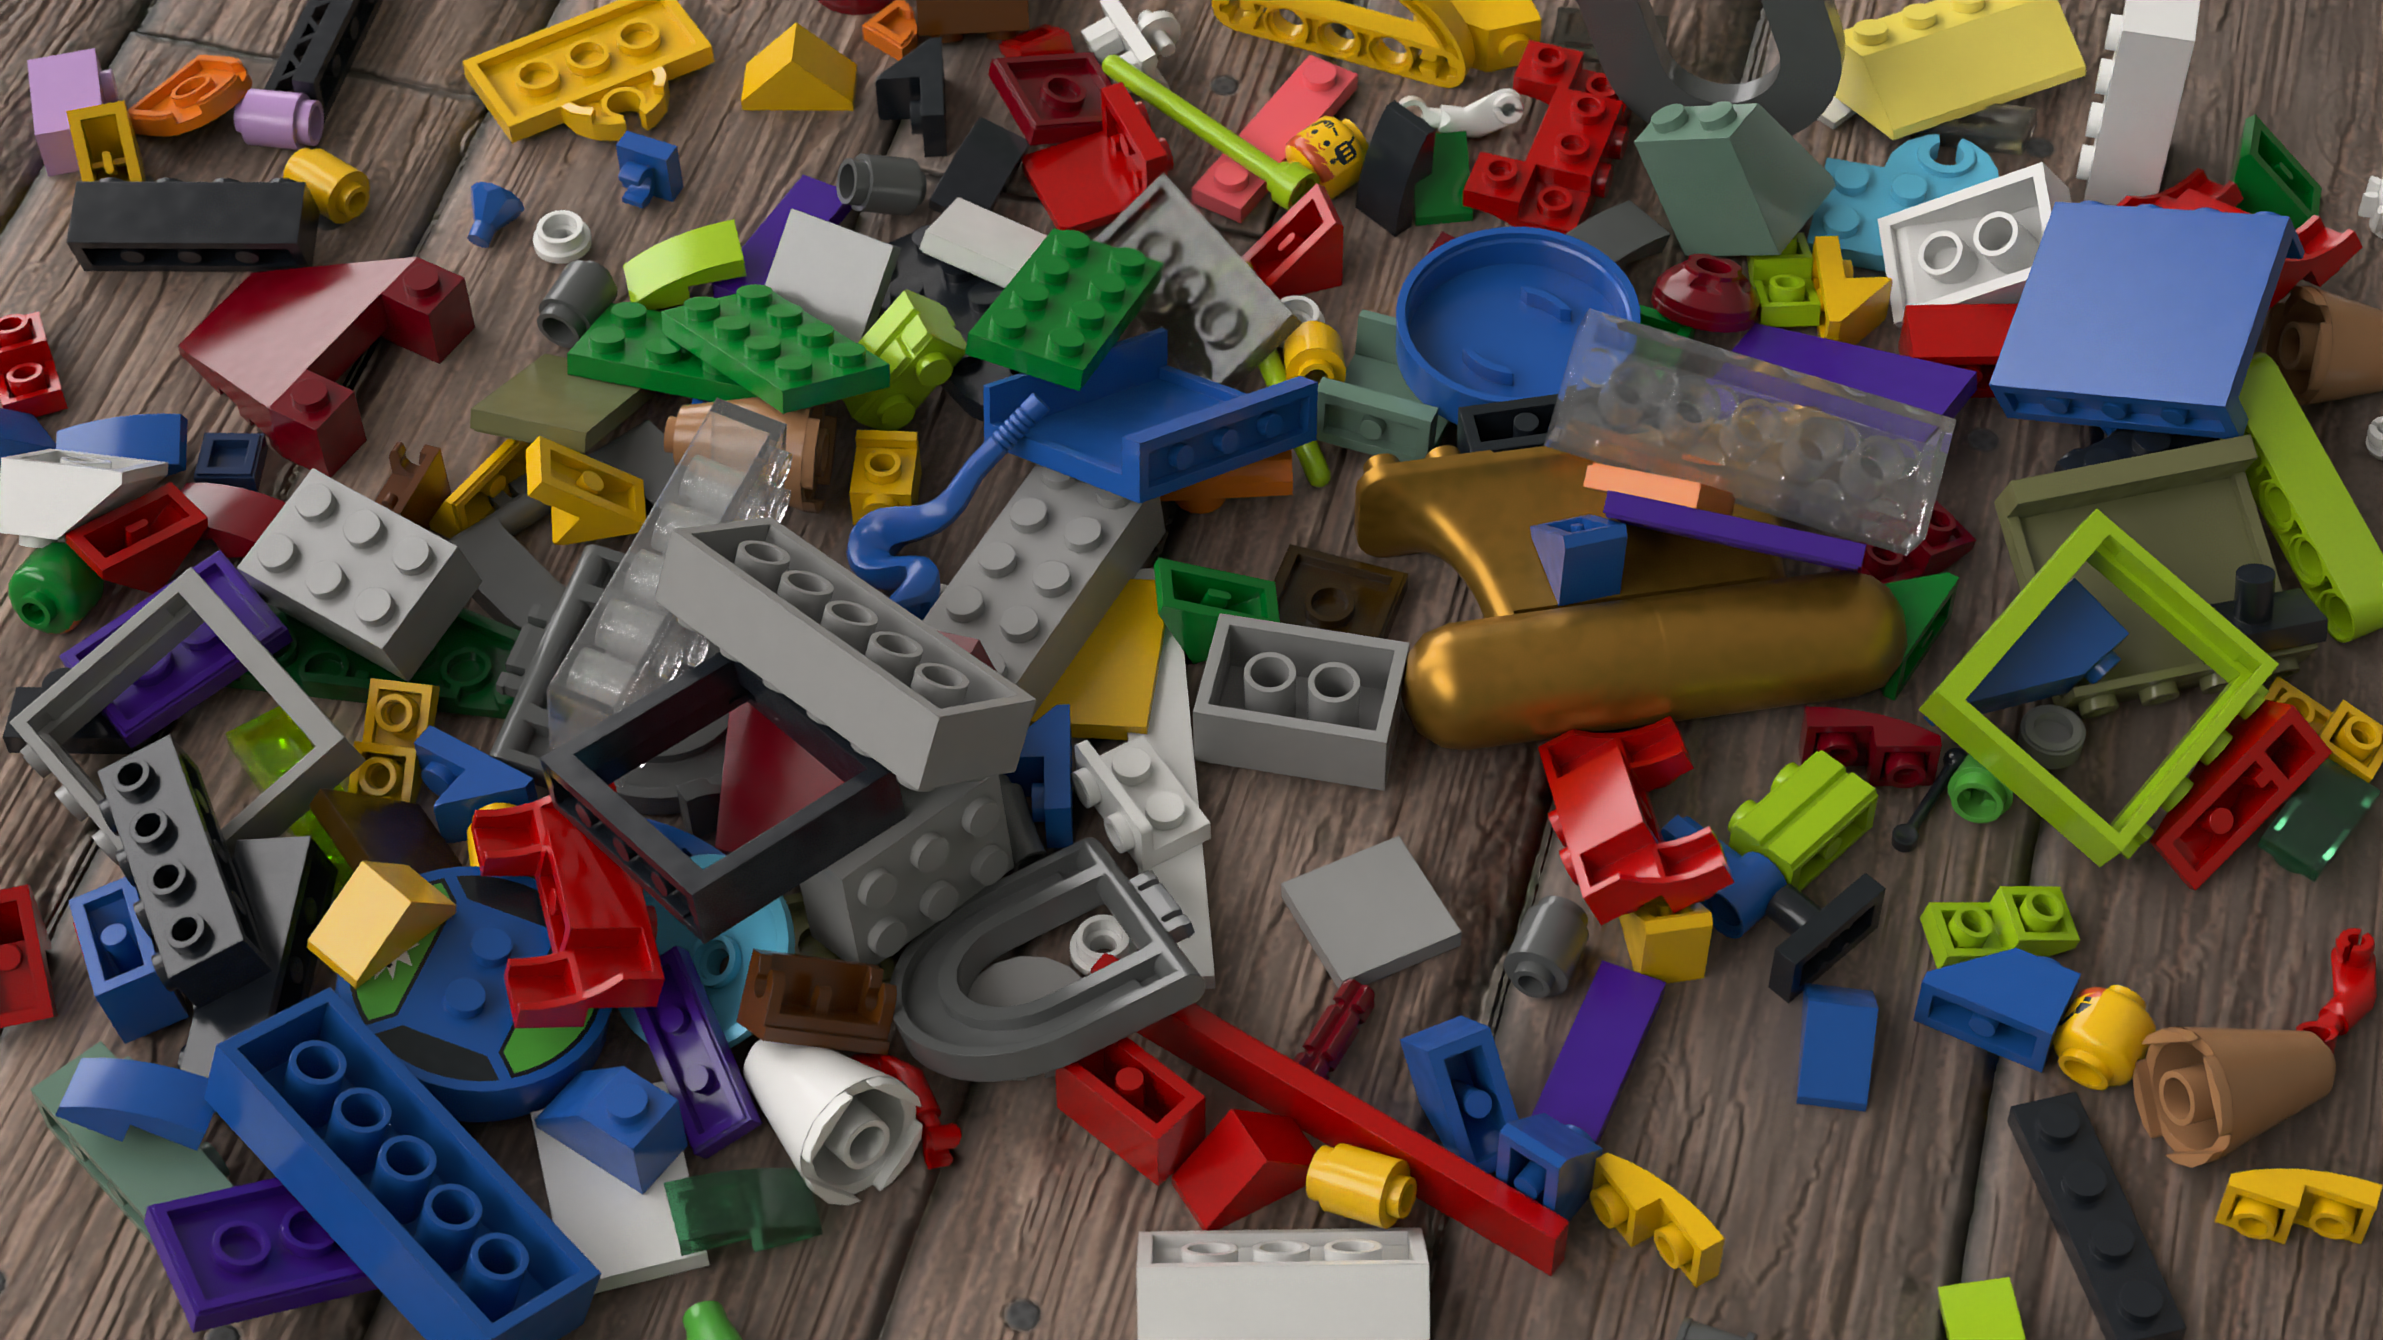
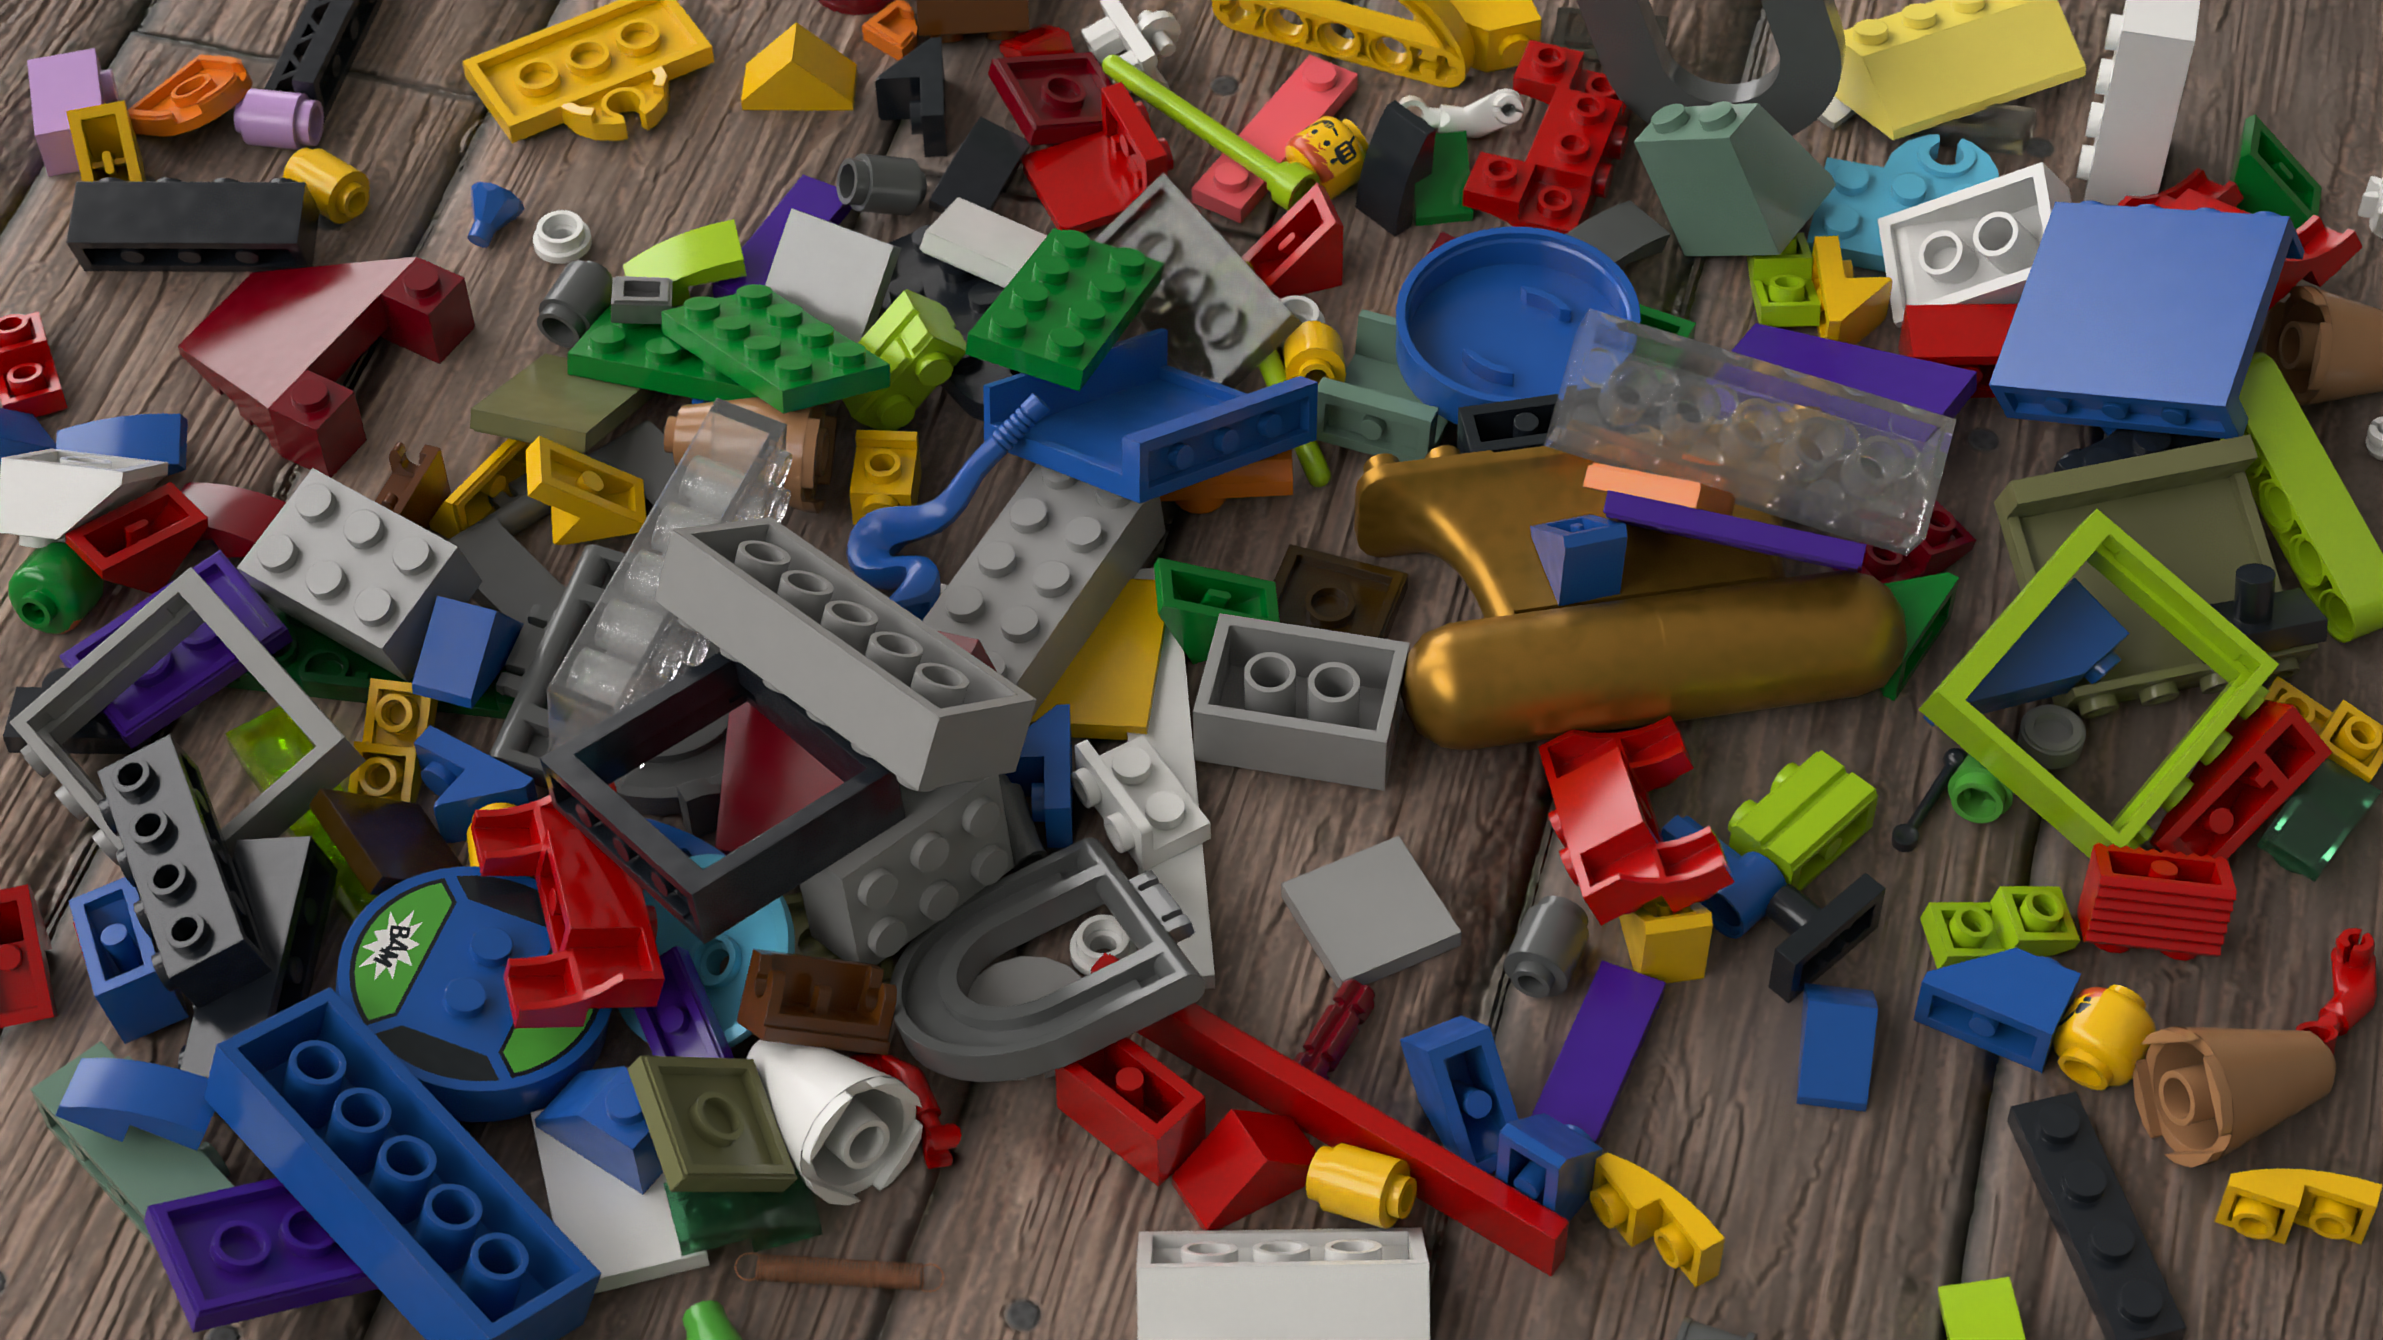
(232, 459): dark blue tile -> none
(377, 920): yellow slope -> none
(463, 651): none -> blue slope
(640, 299): none -> flat silver tile
(648, 169): blue tile -> none
(711, 1124): none -> olive tile
(854, 1277): none -> nougat piece
(1707, 295): dark red piece -> none
(1889, 747): dark red slope -> none
(2156, 901): none -> red brick

